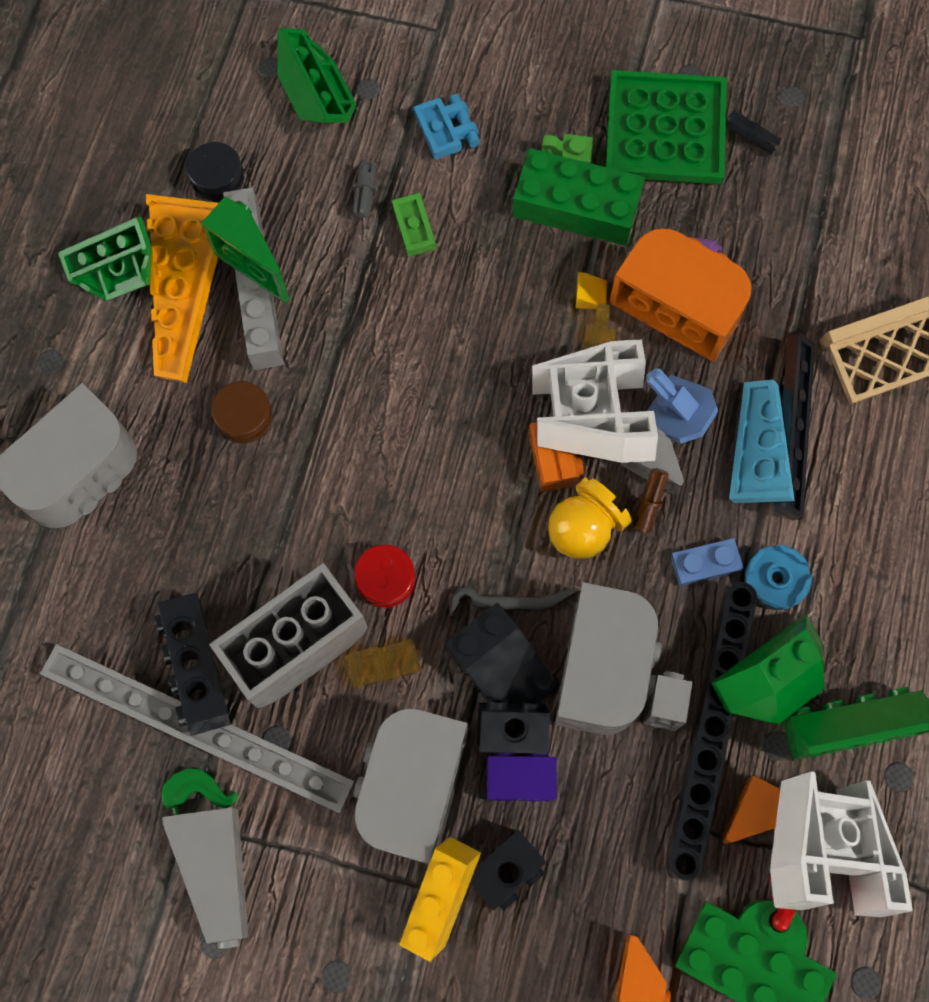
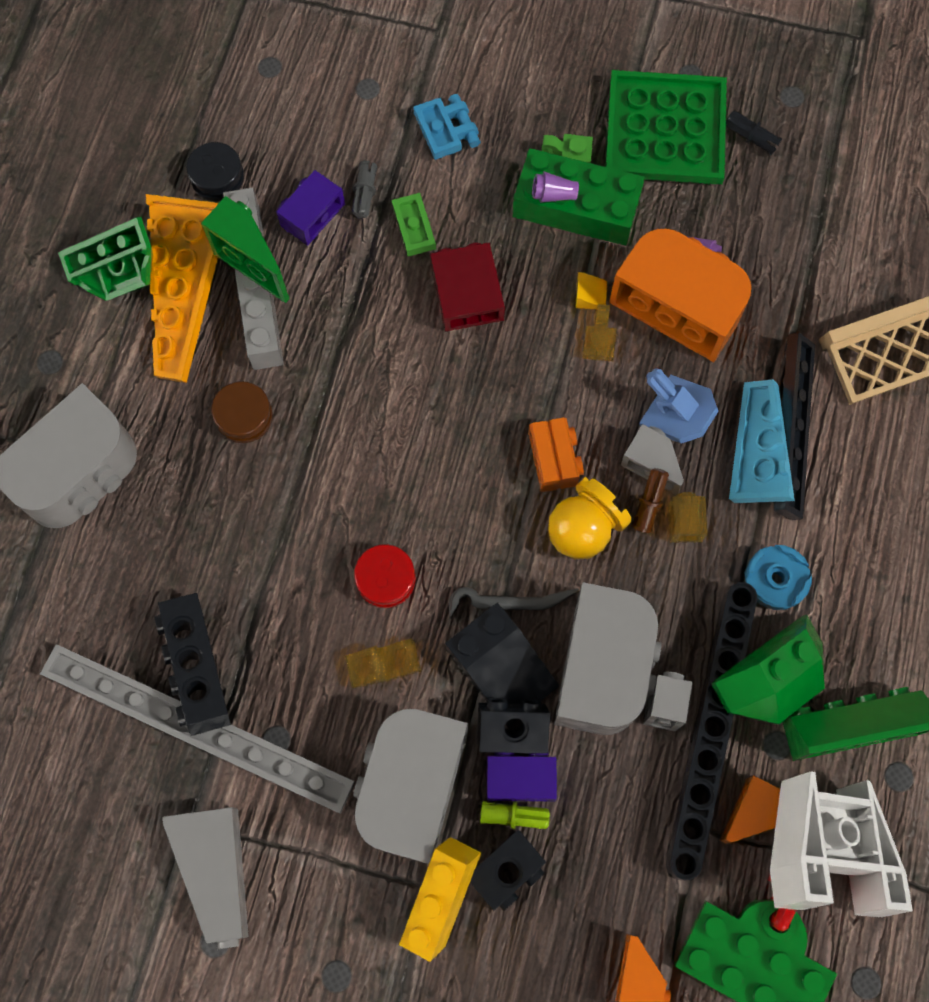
(189, 781): green piece -> none
(290, 637): light grey brick -> none
(310, 207): none -> dark purple brick
(312, 79): green wedge -> none
(467, 286): none -> dark red brick
(514, 815): none -> lime axle
(553, 188): none -> medium lavender cone
(588, 406): white wedge -> none
(687, 518): none -> clear yellow brick
(706, 562): medium blue plate -> none

